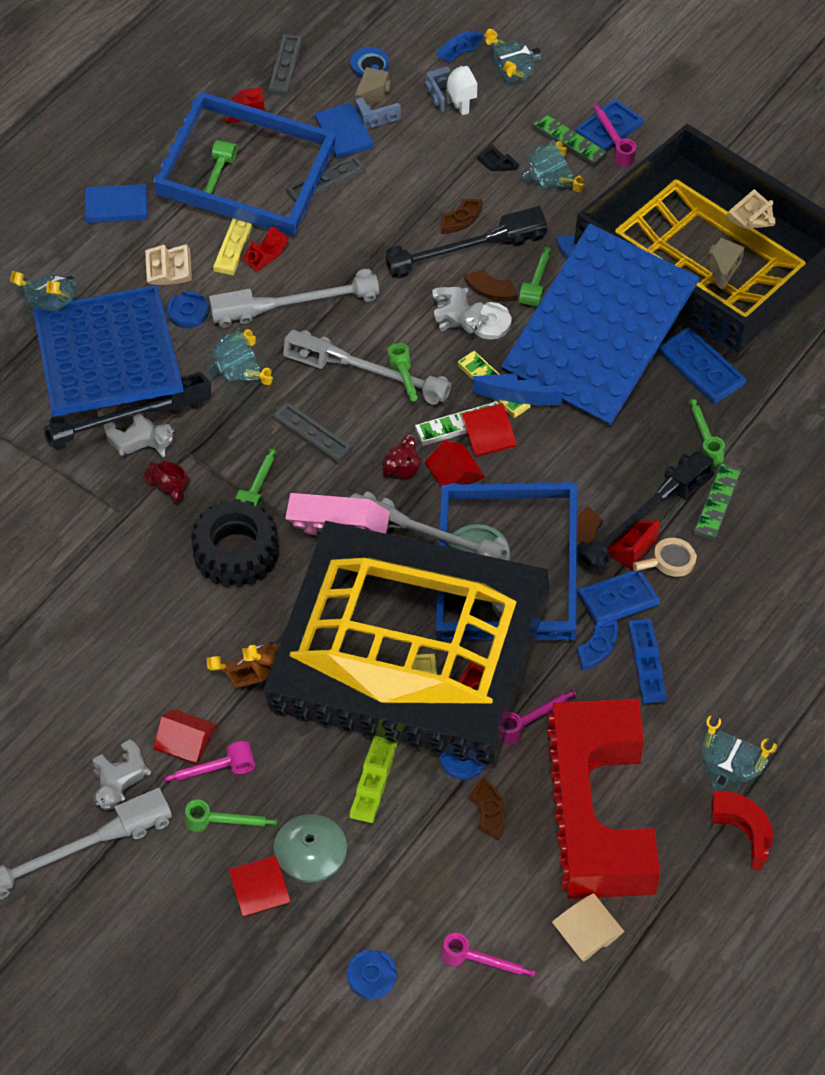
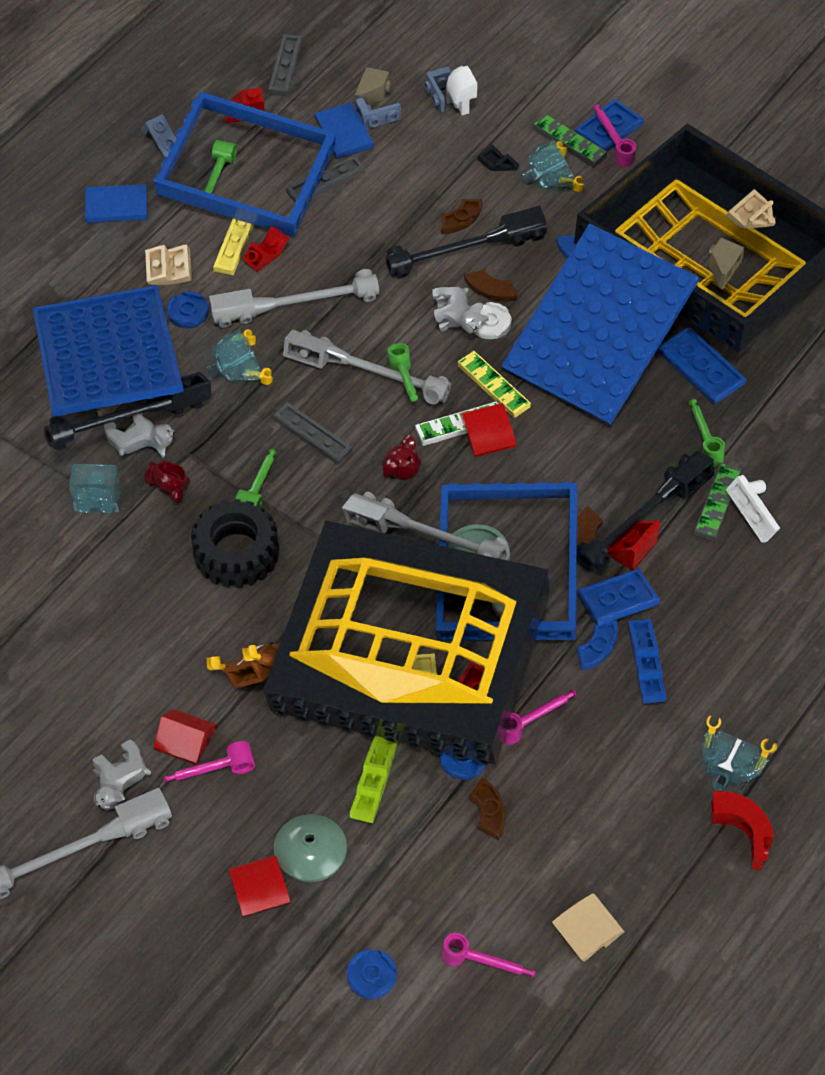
(47, 293): clear light blue torso -> none
(95, 488): none -> clear light blue brick
(160, 133): none -> sand blue bracket
(201, 824): bright green piece -> none
(311, 511): bright pink brick -> none
(368, 57): tile -> none
(453, 464): red slope -> none
(459, 44): blue tile -> none
(509, 389): blue slope -> none
(512, 58): clear light blue torso -> none
(532, 293): bright green piece -> none
(591, 854): red arch -> none
(671, 557): tan piece -> none
(750, 505): none -> white piece

